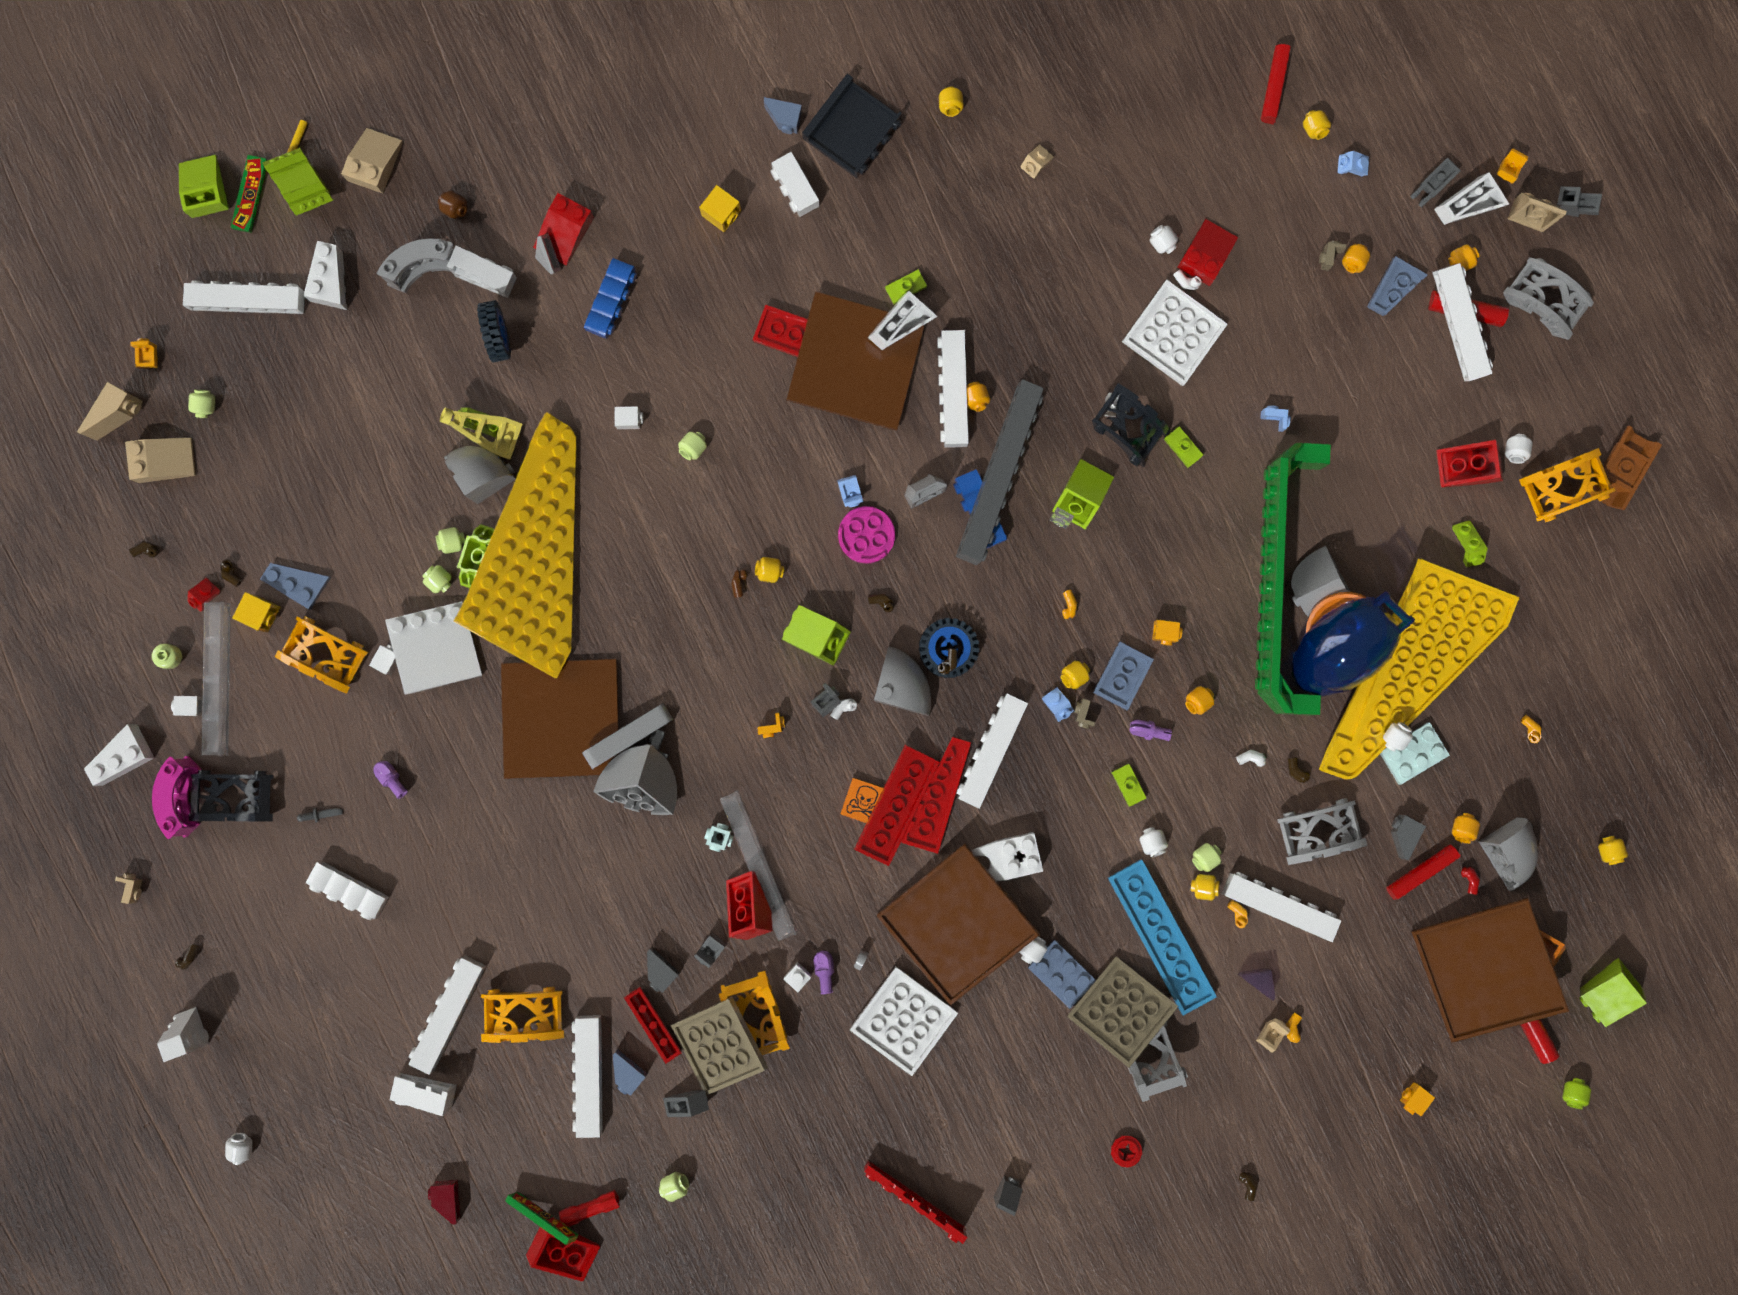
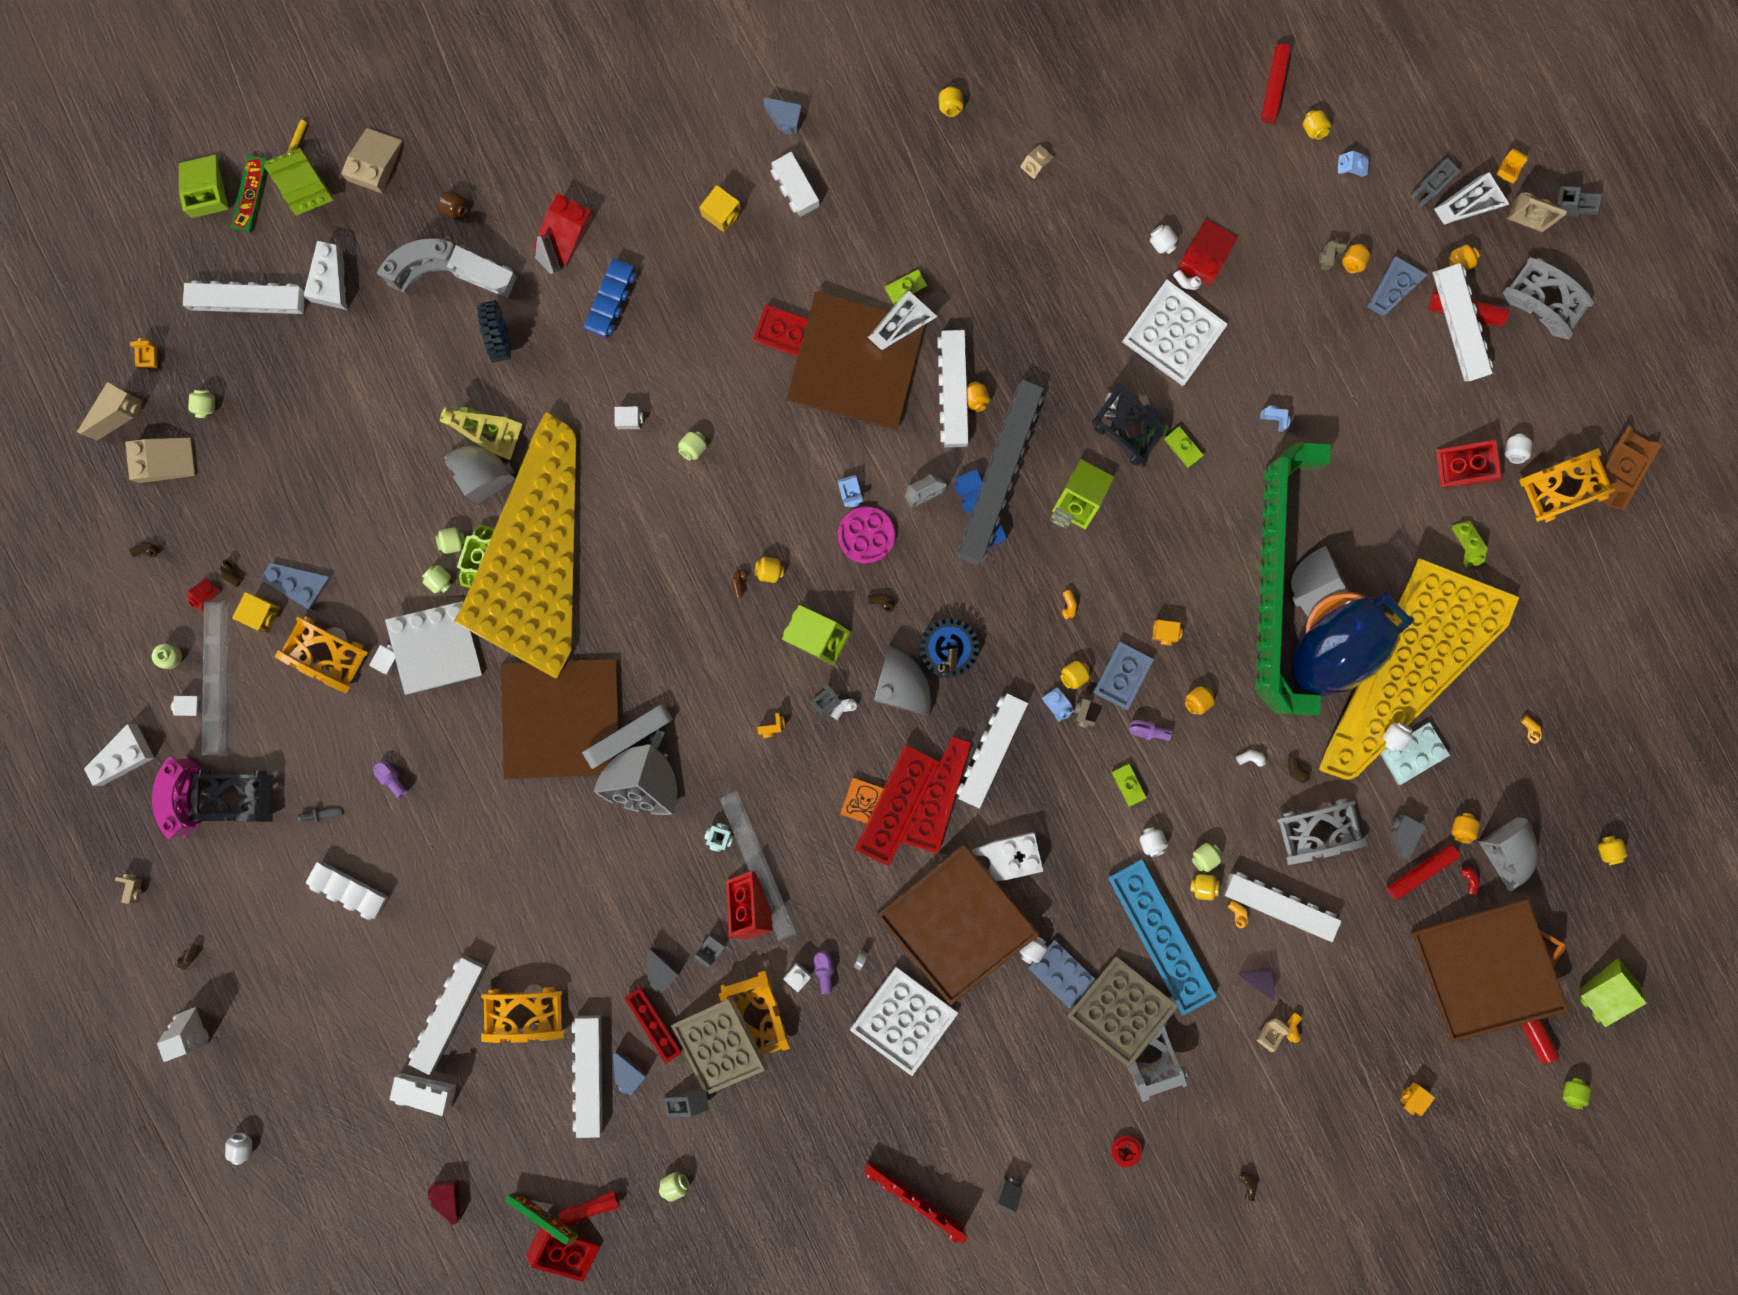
(851, 127): black panel -> none

